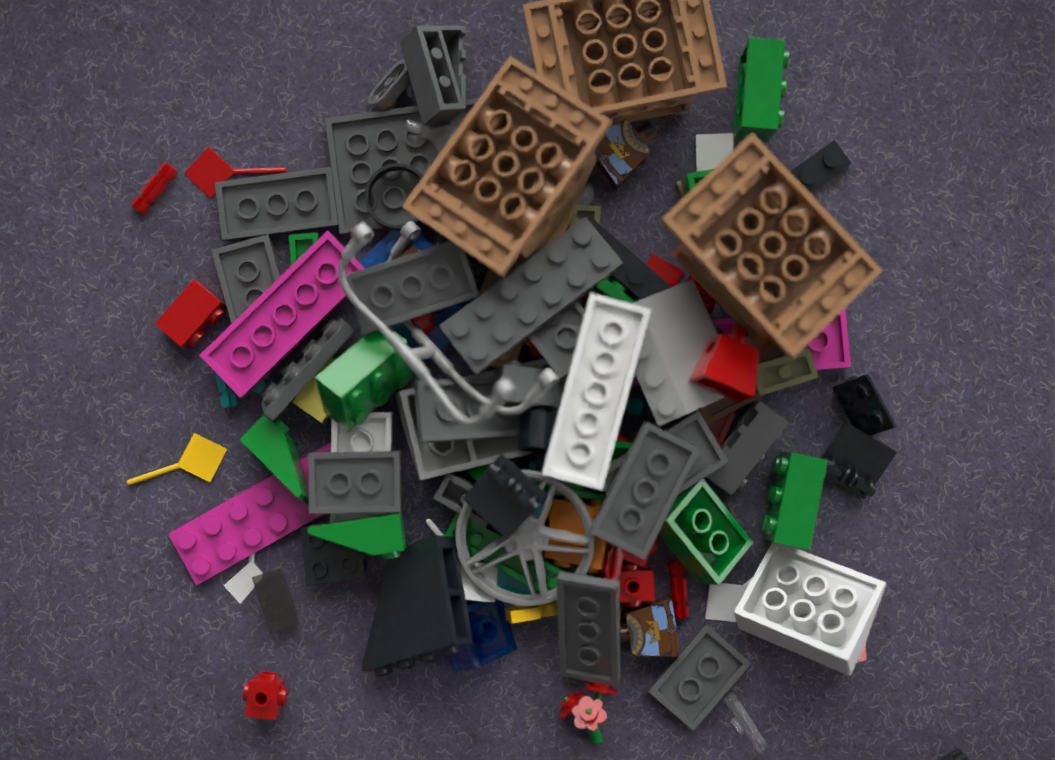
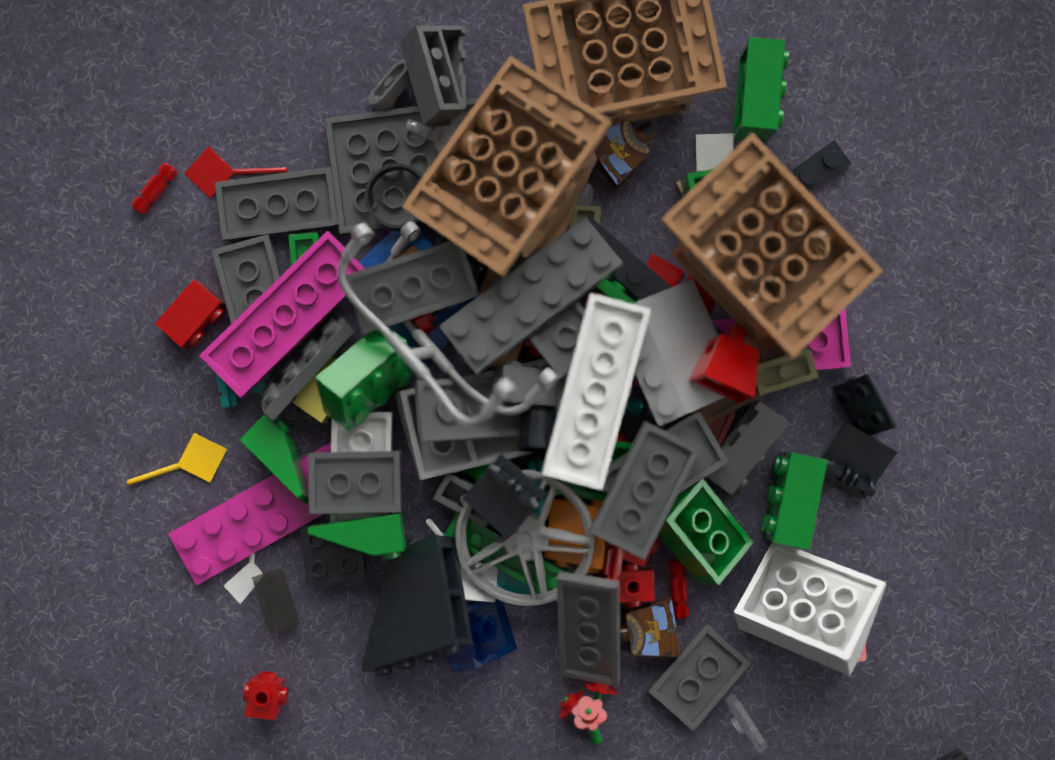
(526, 613): yellow plate -> none
(723, 601): white piece -> none

